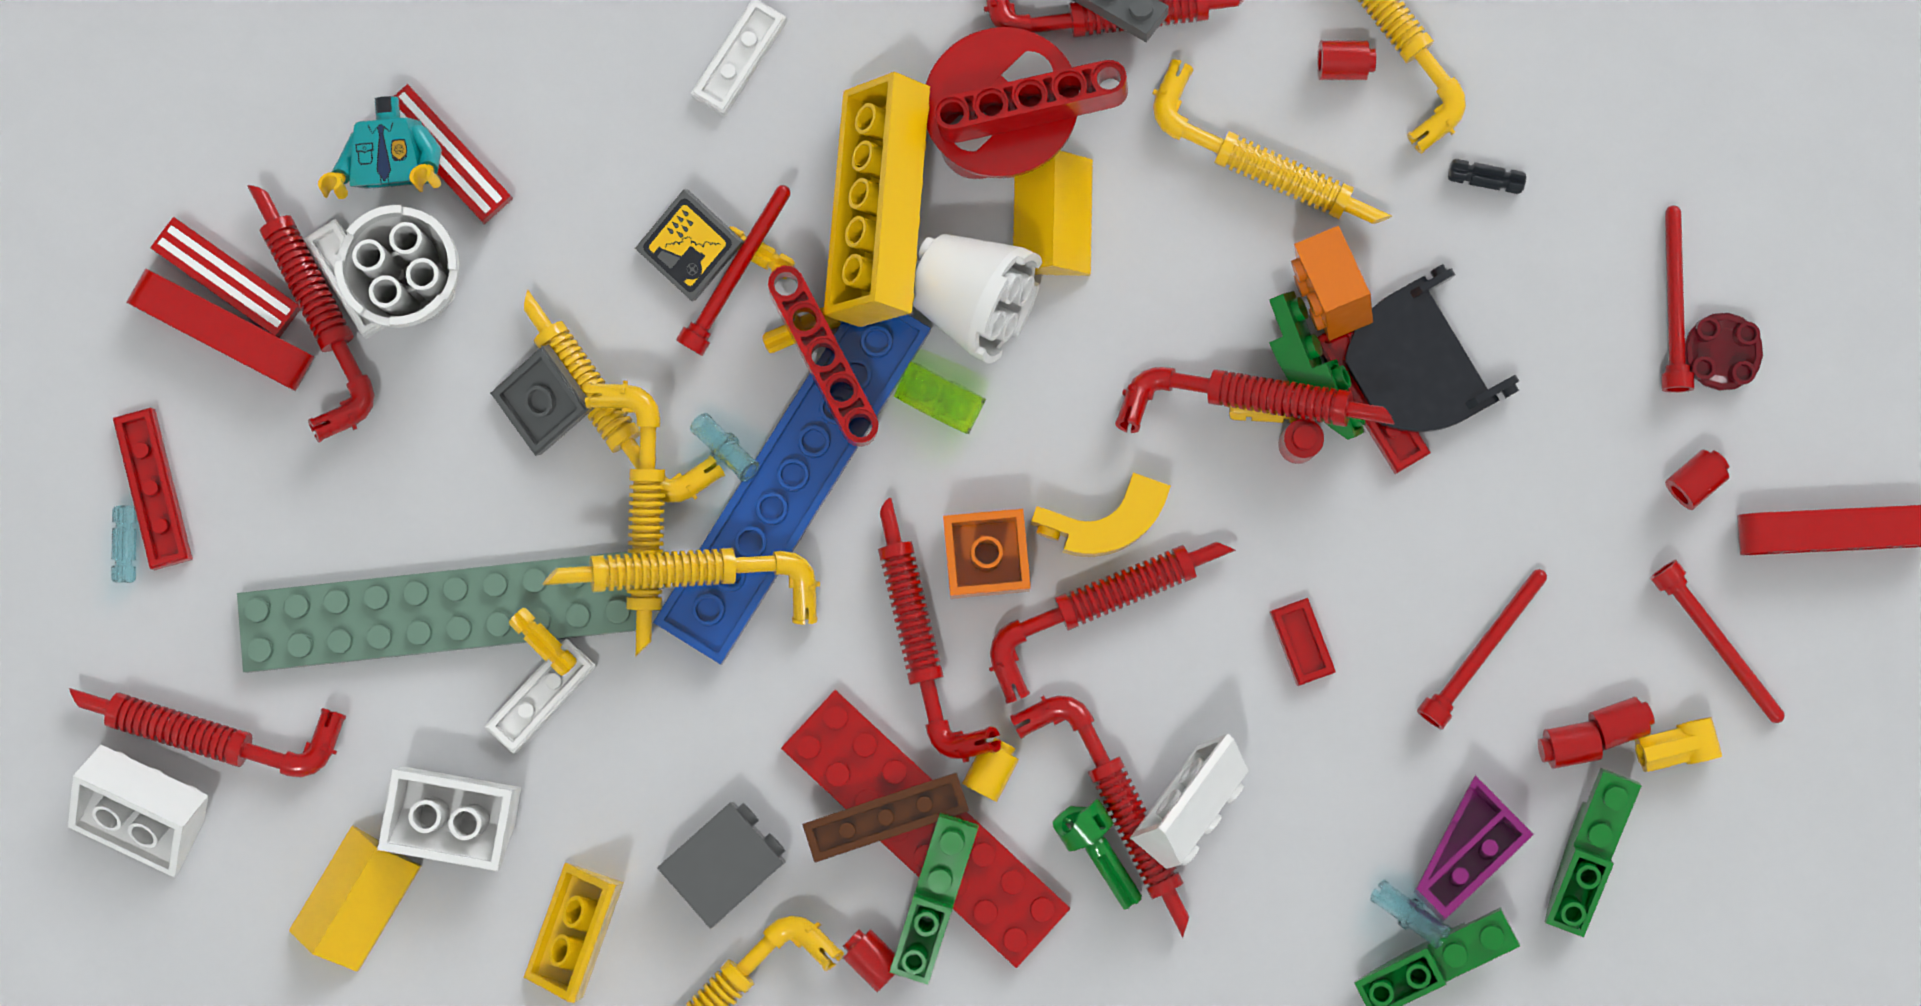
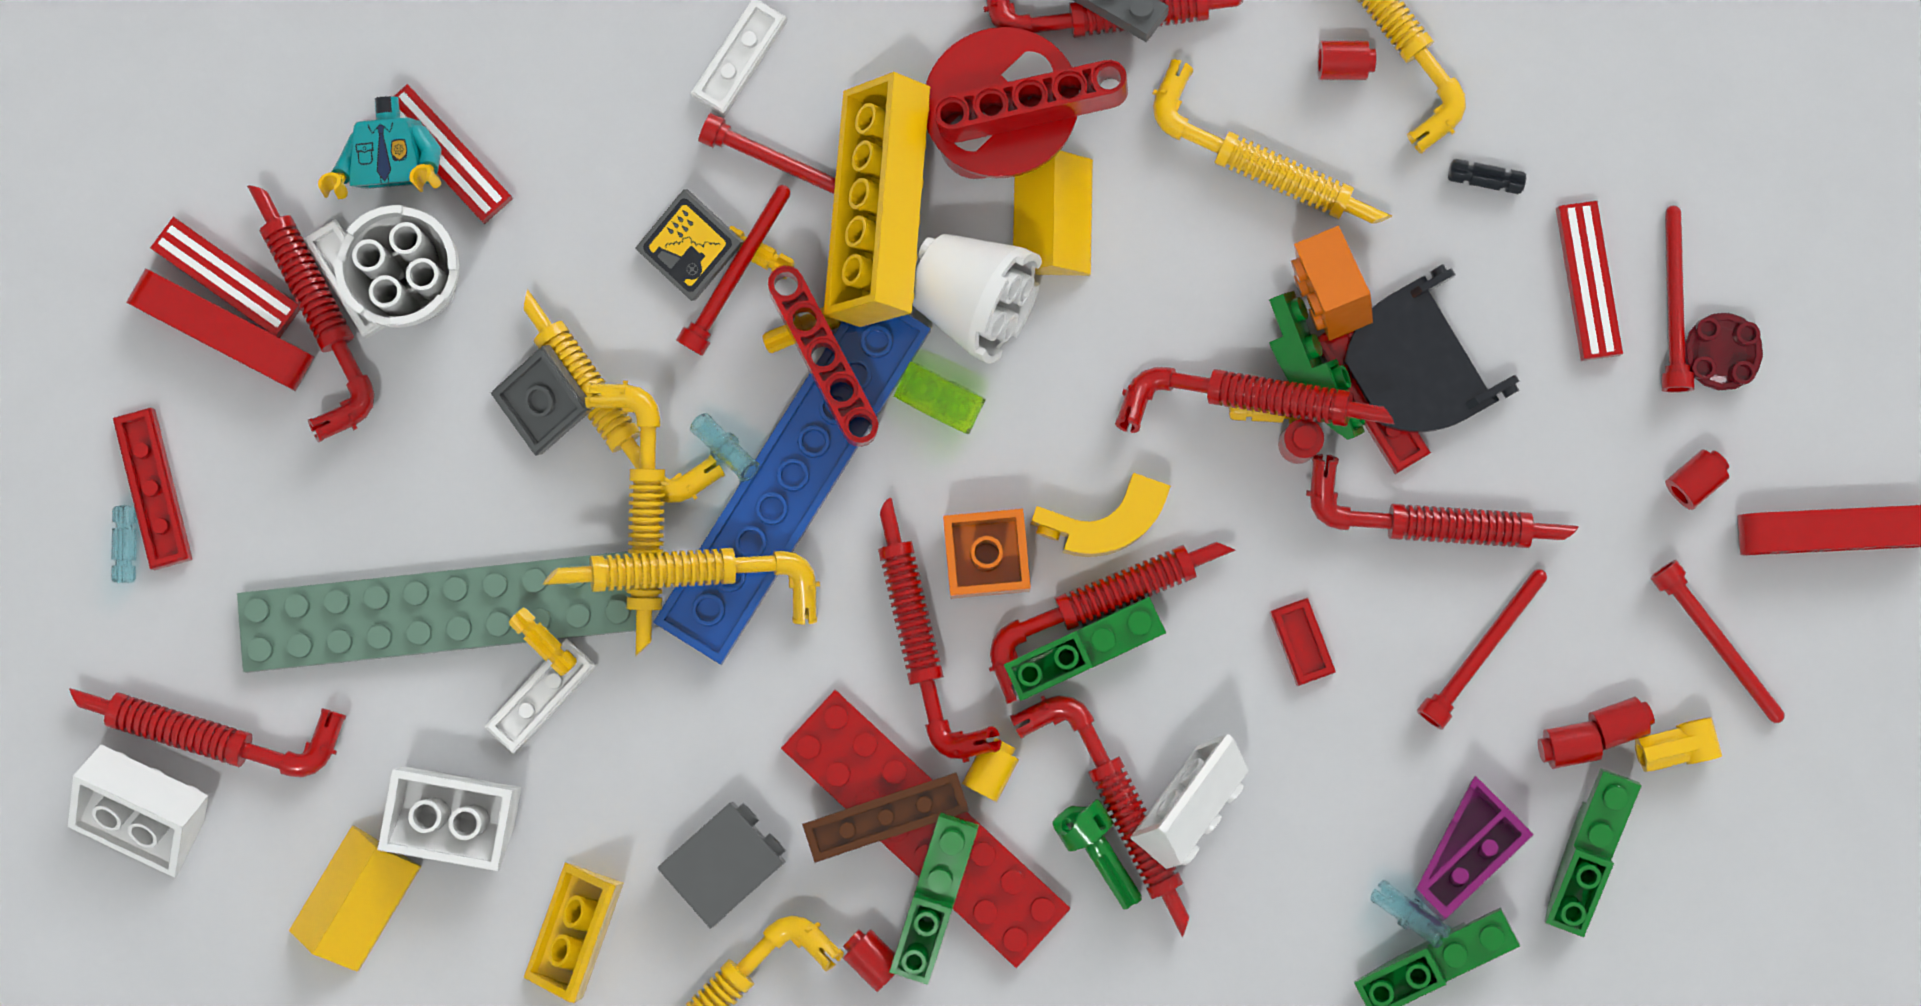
(718, 133): none -> red piece
(1084, 649): none -> green slope
(1456, 525): none -> red piece
(1589, 280): none -> red tile

